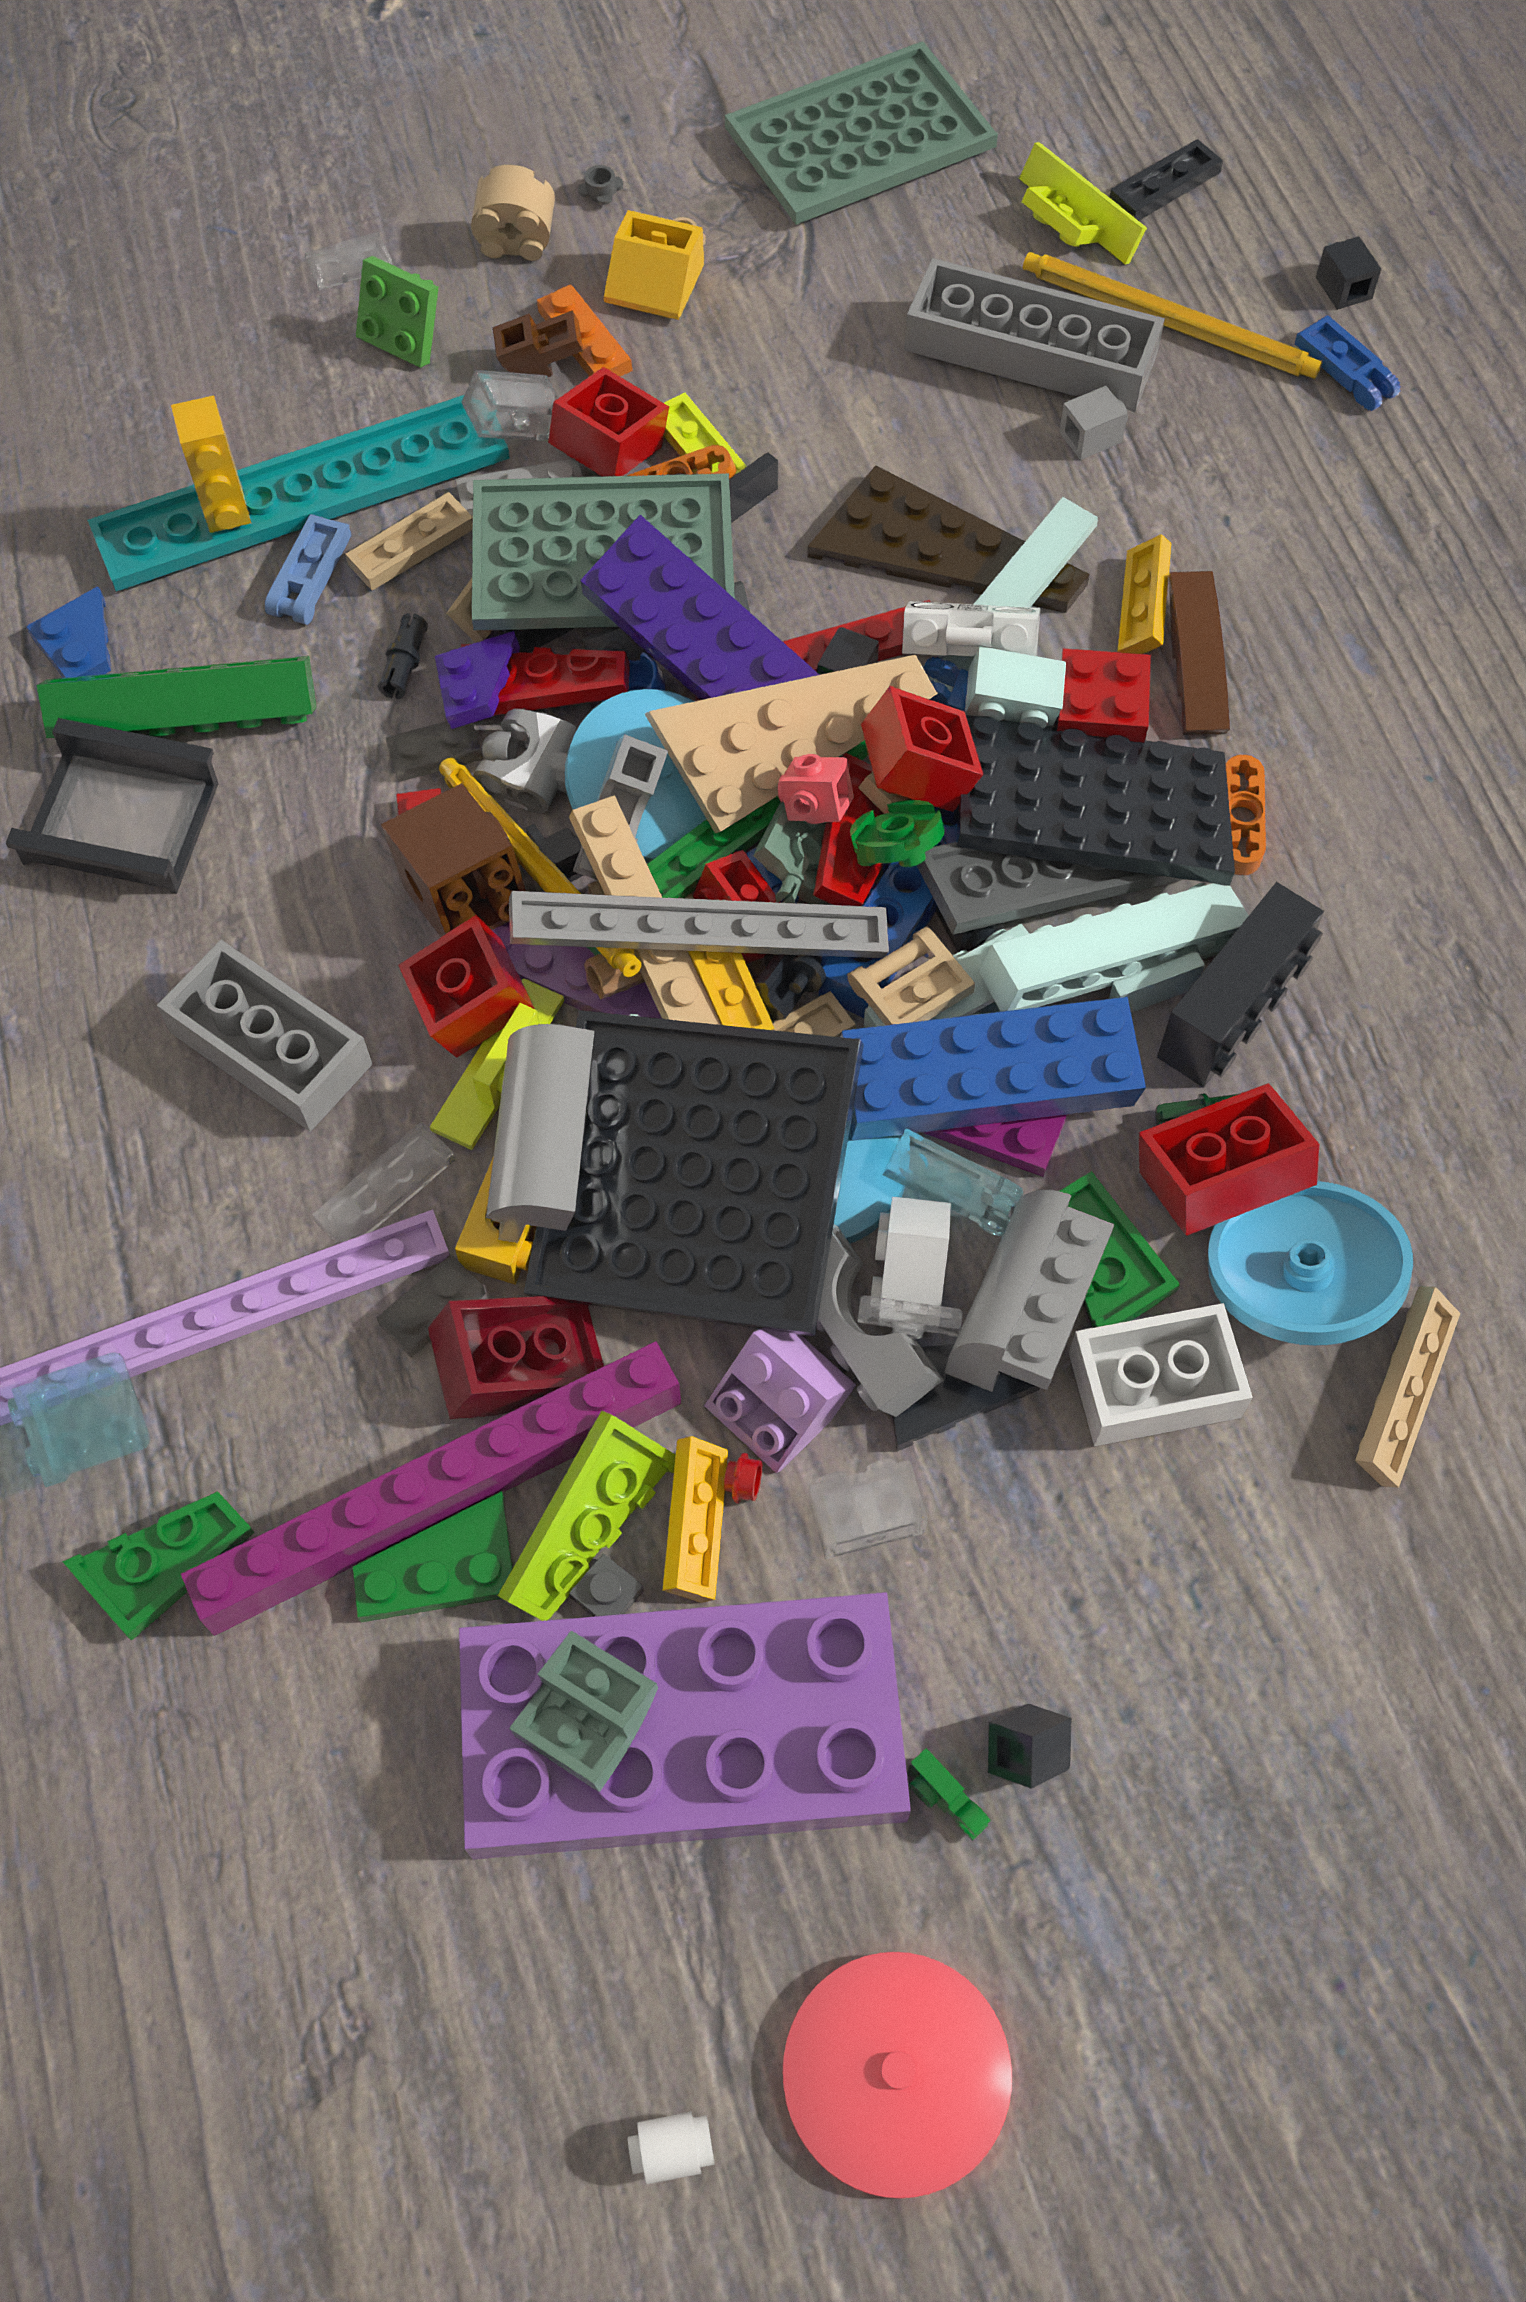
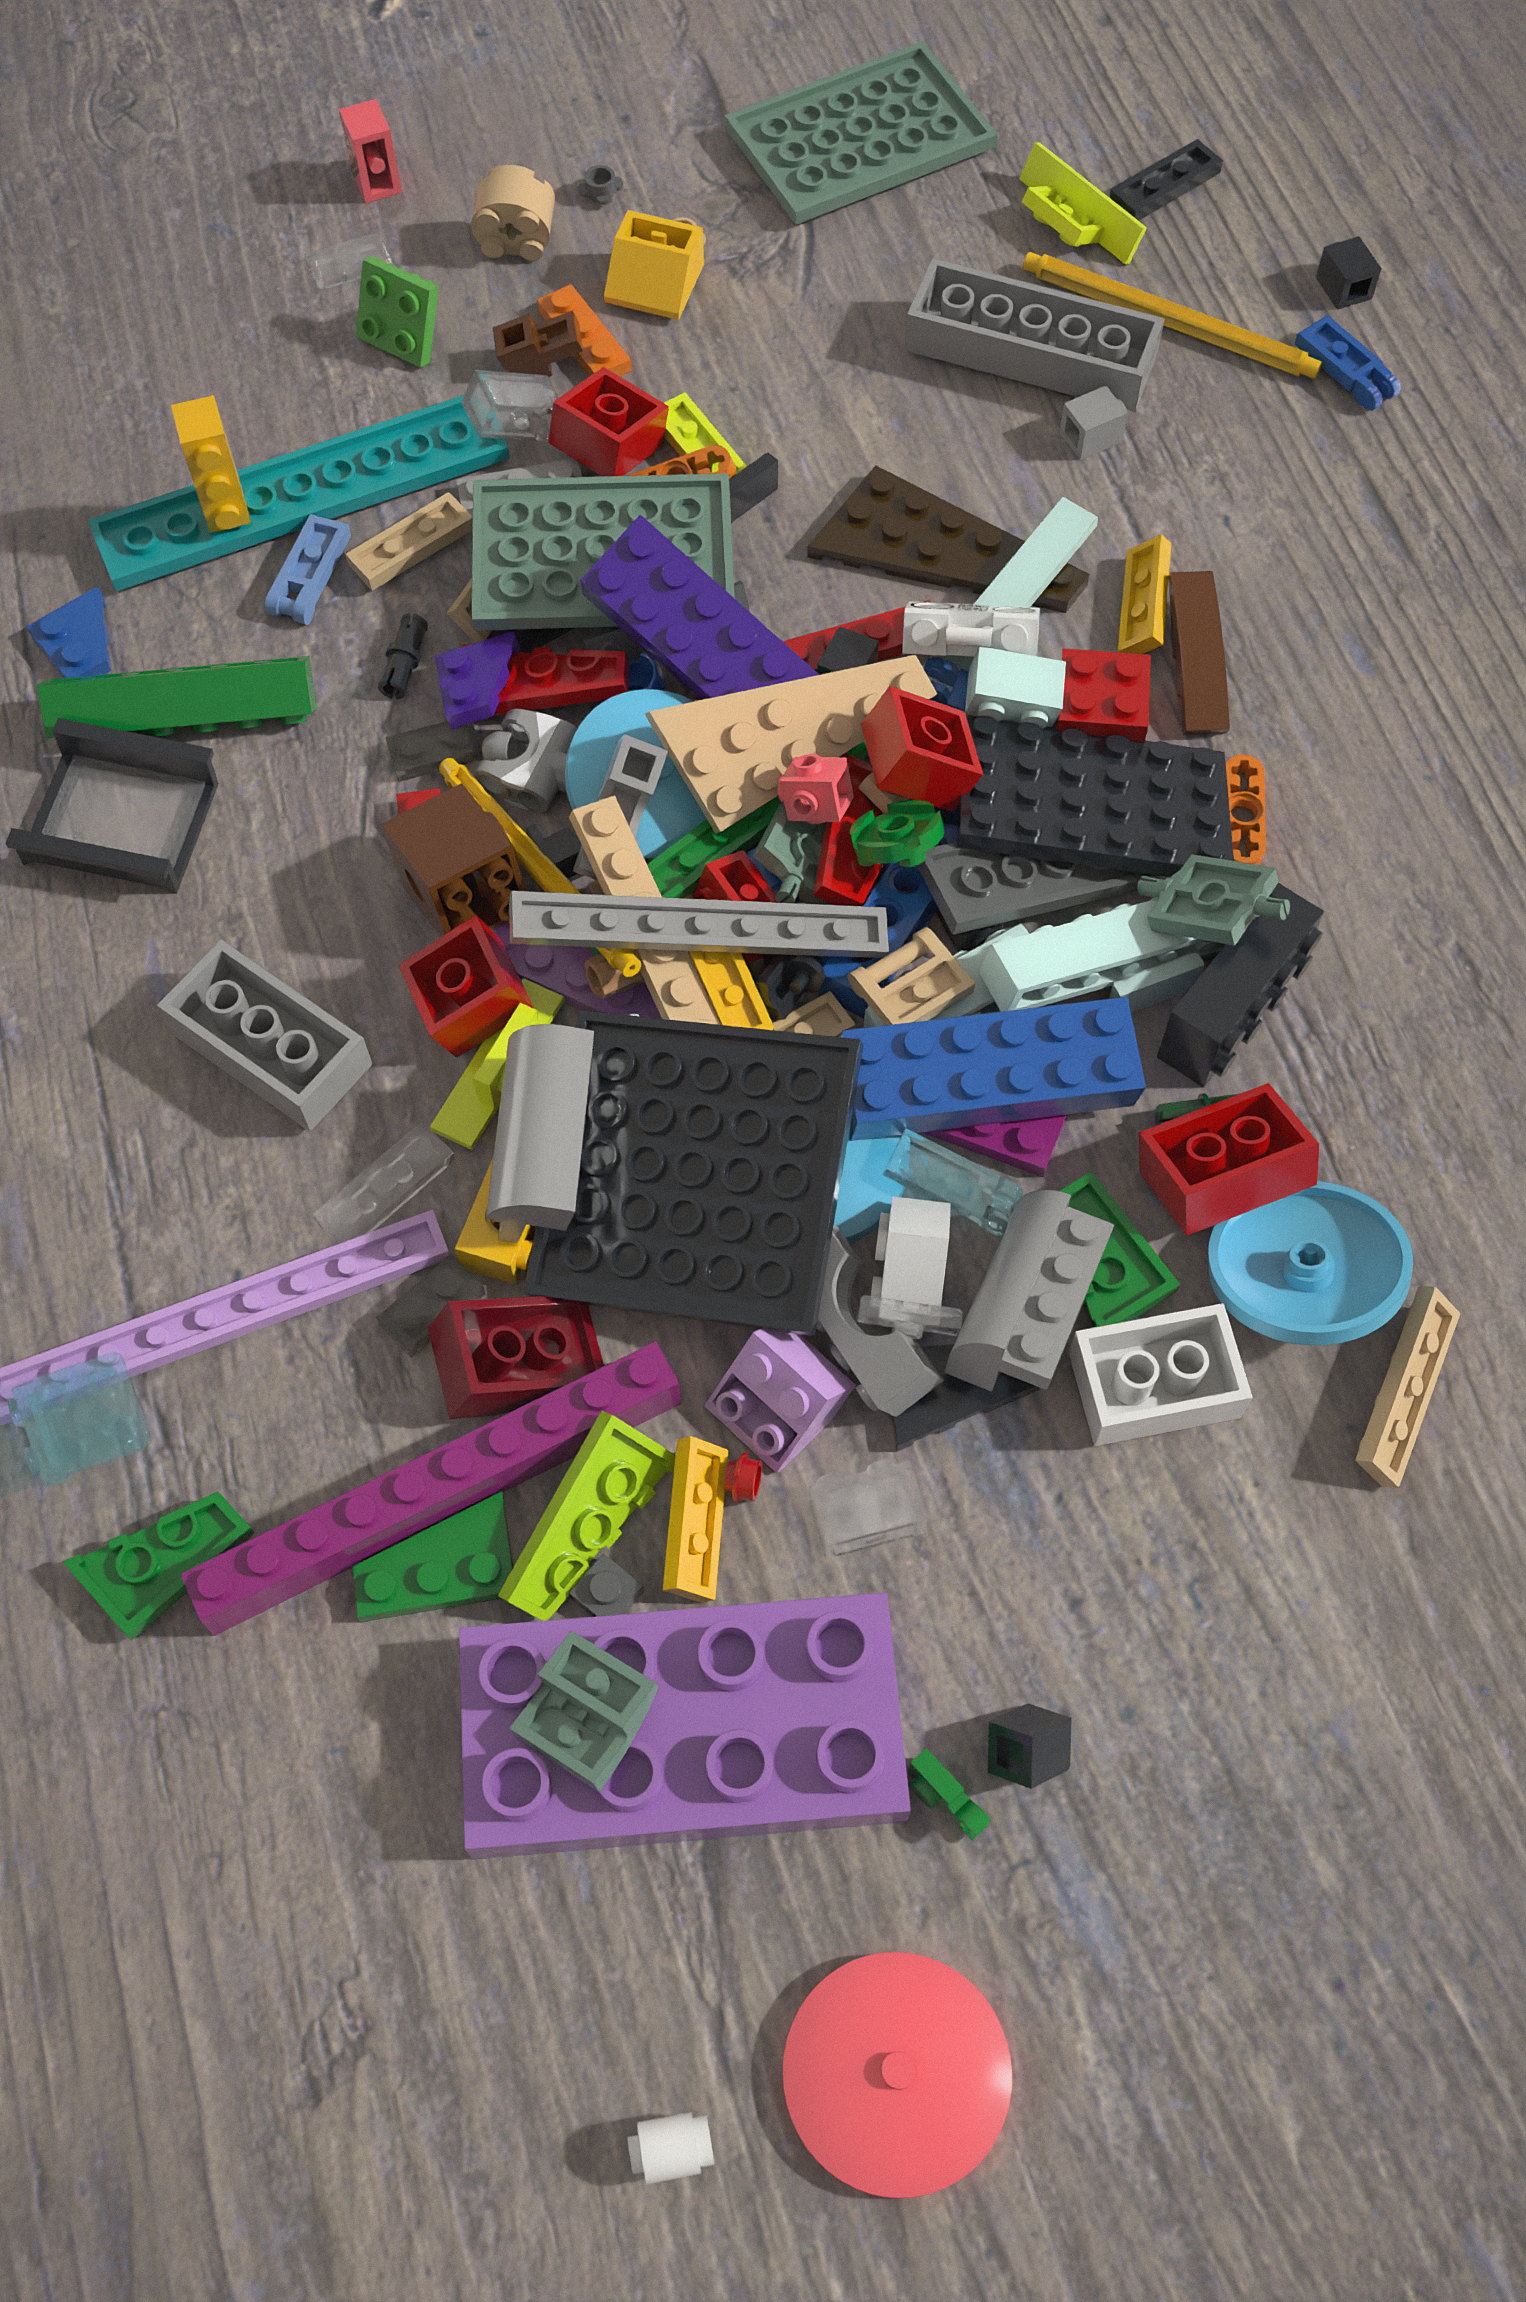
(370, 150): none -> coral brick
(1213, 899): none -> sand green plate

